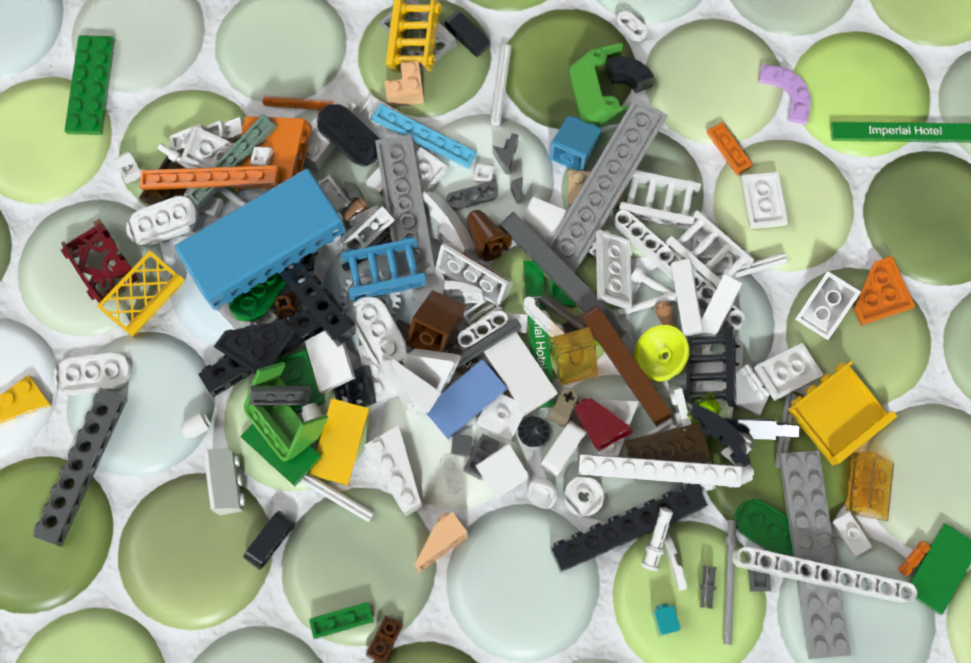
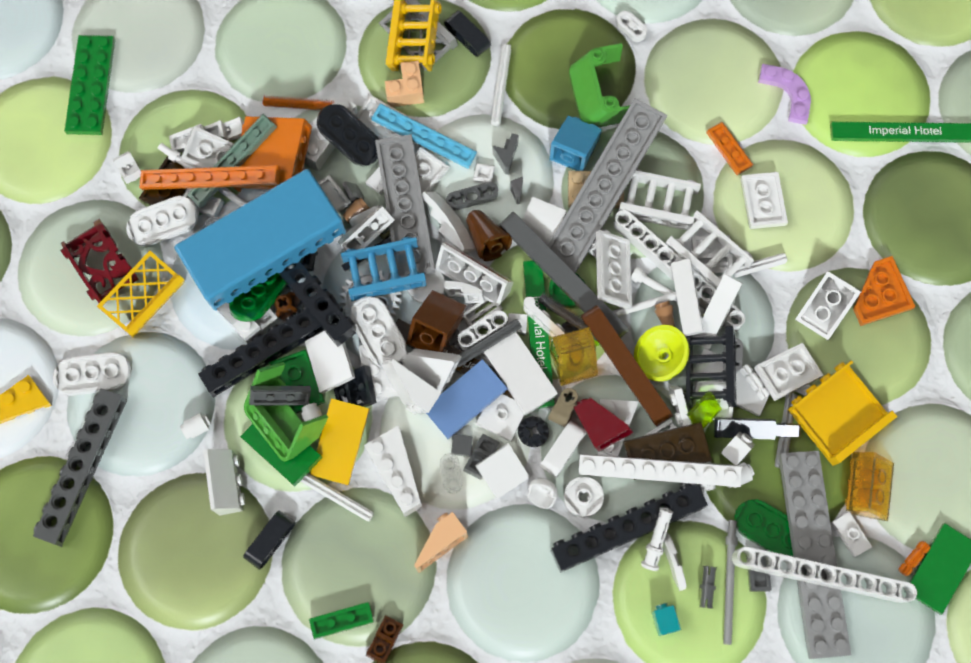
(256, 344): black plate -> none
(261, 156): white tile -> none
(629, 72): black brick -> none
(716, 426): black slope -> none

